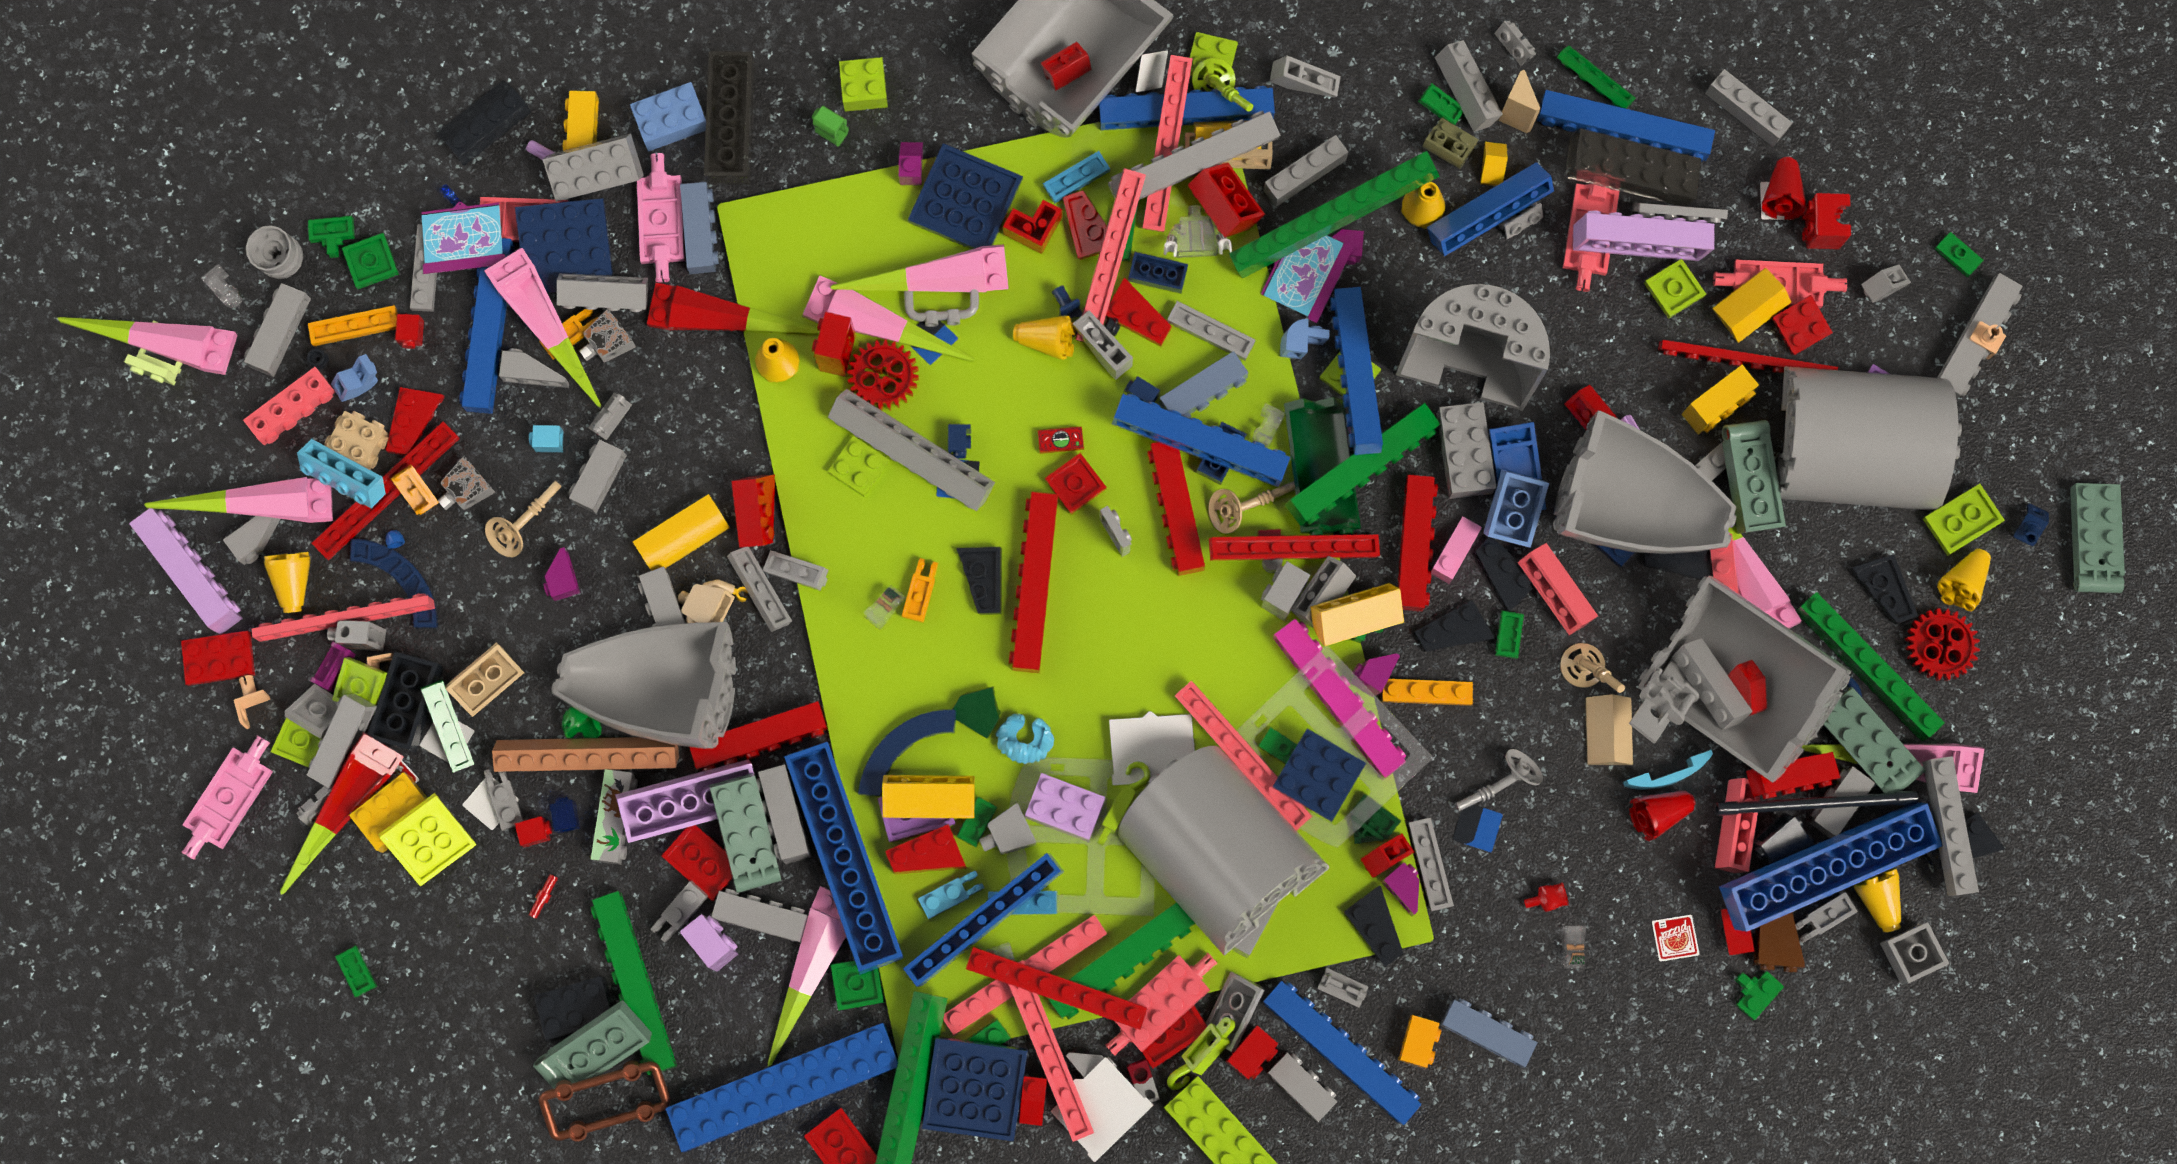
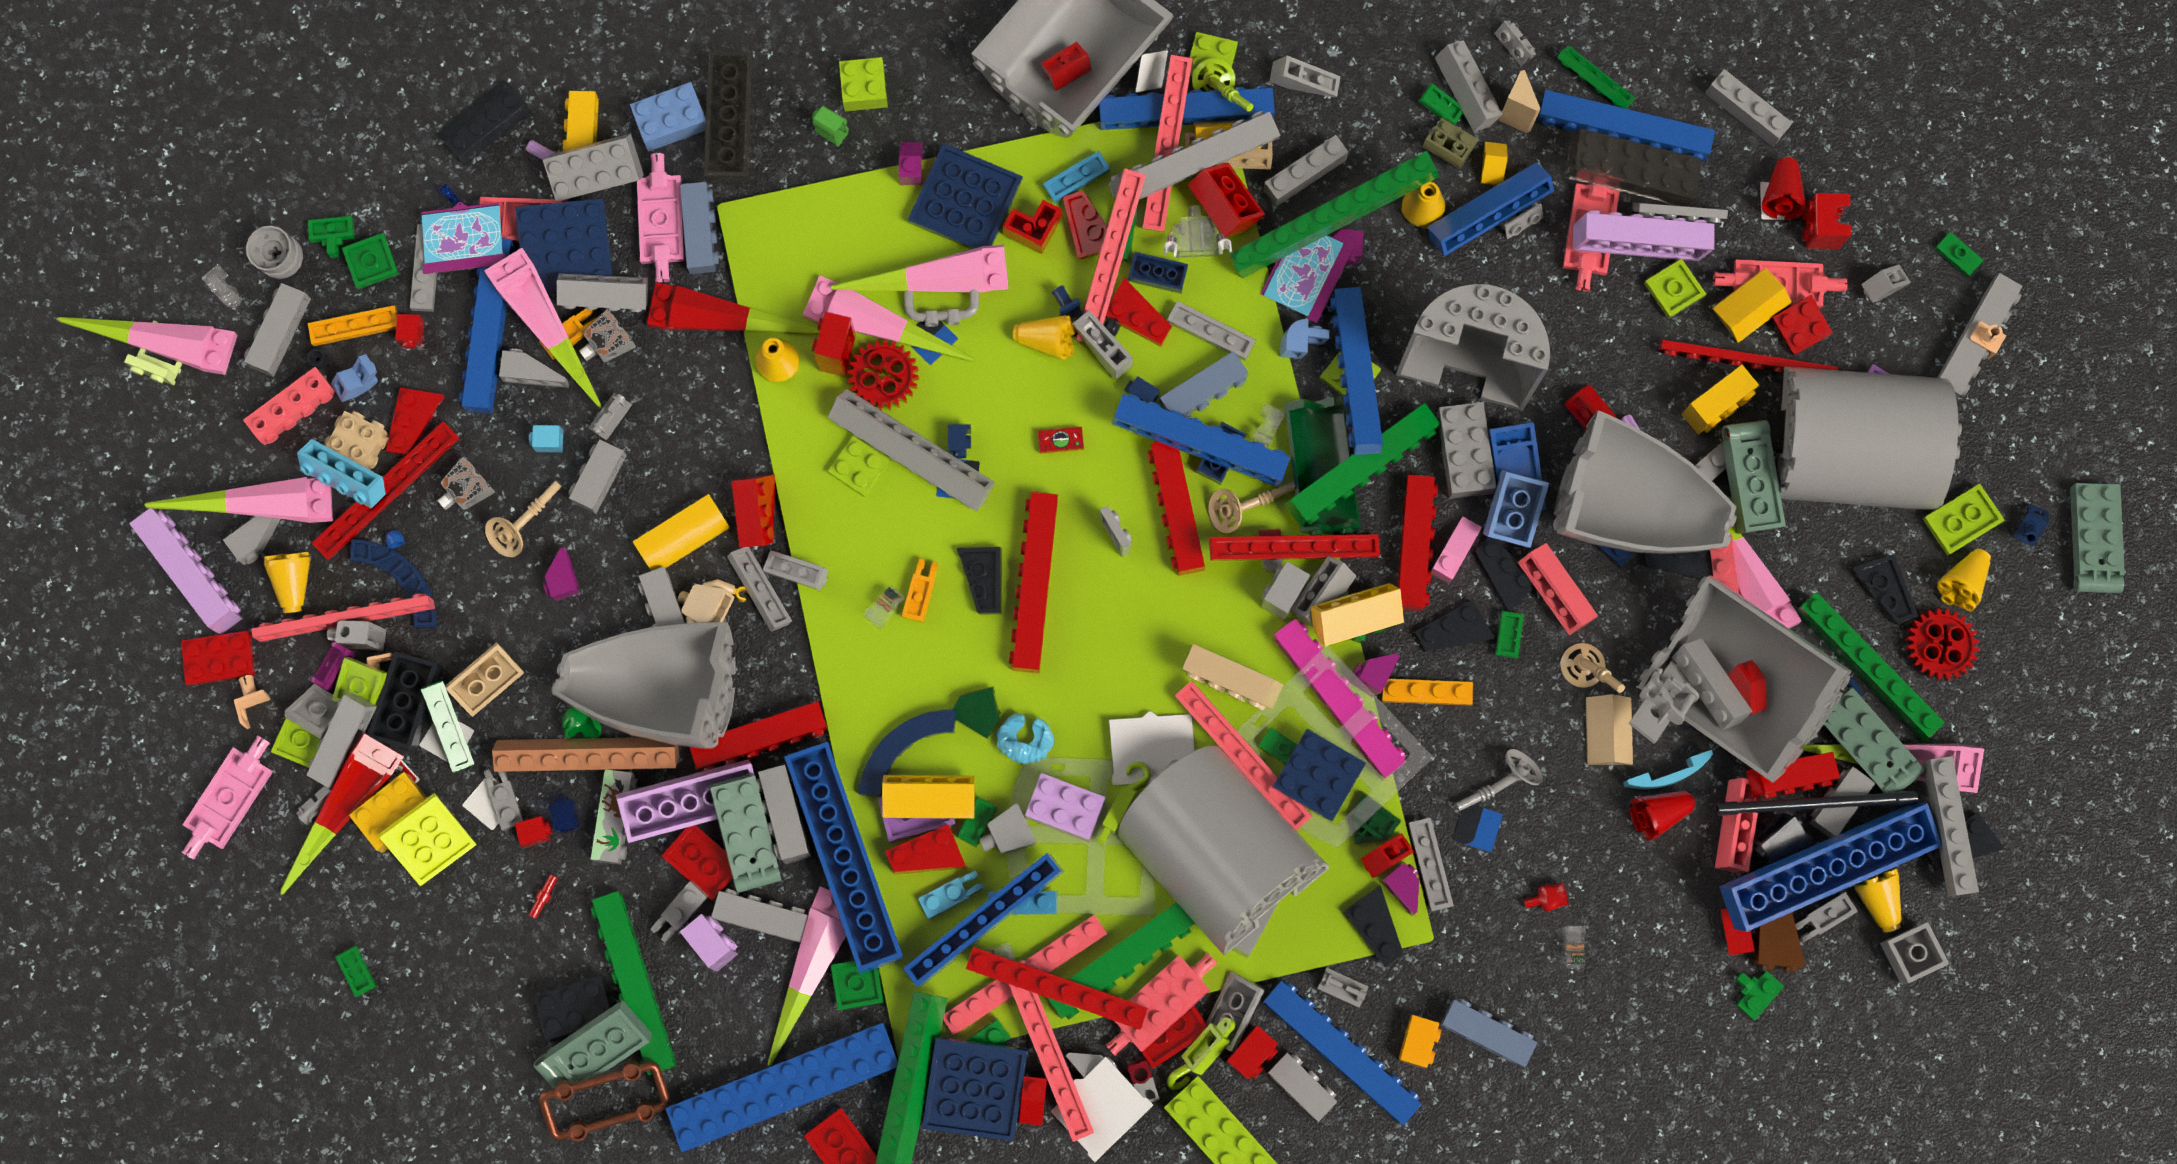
(414, 490): light orange hinge -> none
(1075, 483): red plate -> none
(1229, 675): none -> tan brick
(1675, 938): sticker -> none

